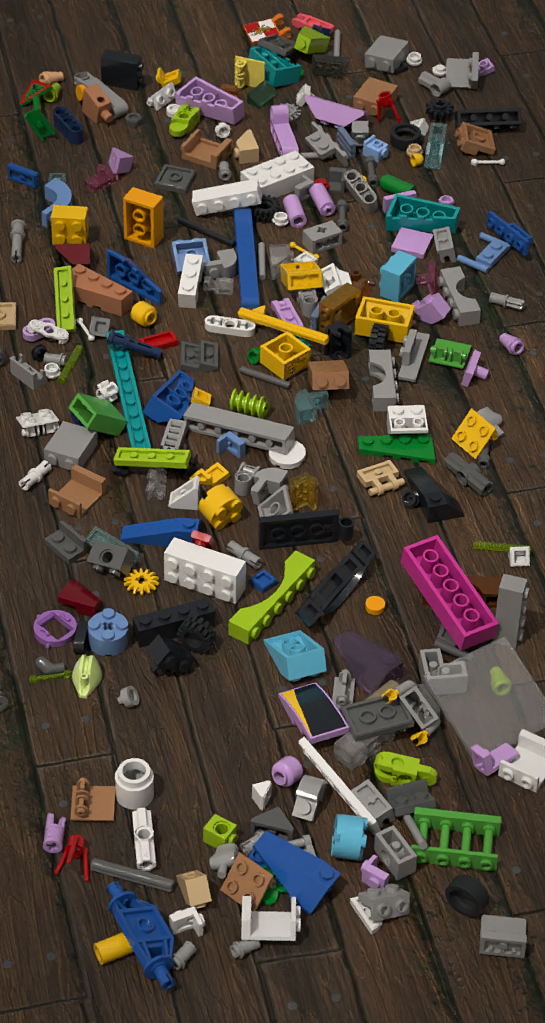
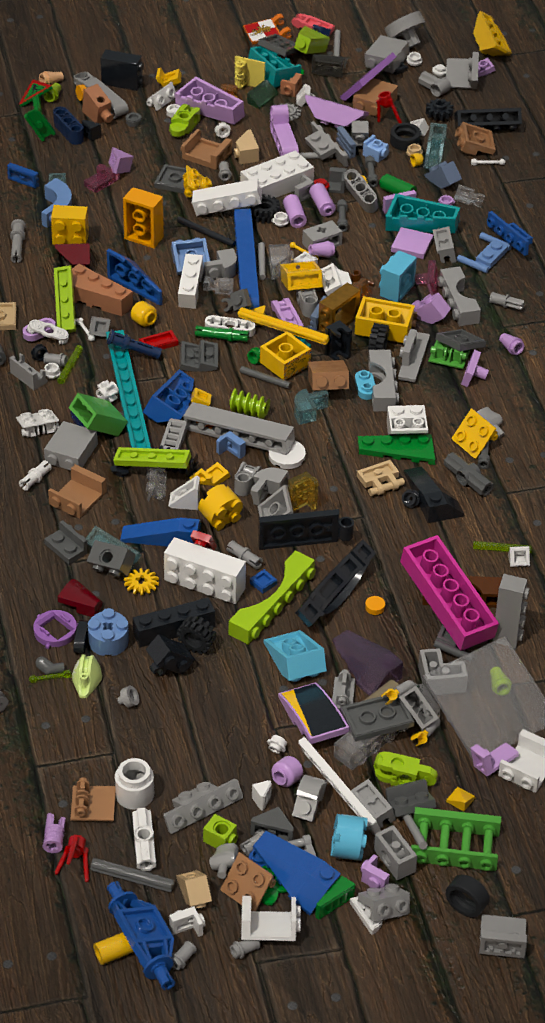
(91, 130): none -> black slope
(194, 181): none -> yellow hinge
(201, 802): none -> light grey bracket
(220, 333): none -> green pin
(238, 299): none -> dark grey plate
(277, 744): none -> white plate
(291, 87): none -> nougat bracket
(322, 249): none -> lavender cone
(336, 896): none -> green slope
(364, 384): none -> medium azure plate
(368, 76): none -> medium lavender hinge
(406, 28): none -> light grey piece
(443, 174): none -> sand blue slope
(460, 340): none -> dark grey tile
(460, 799): none -> yellow slope
(467, 195): none -> clear plate
(490, 37): none -> yellow wedge

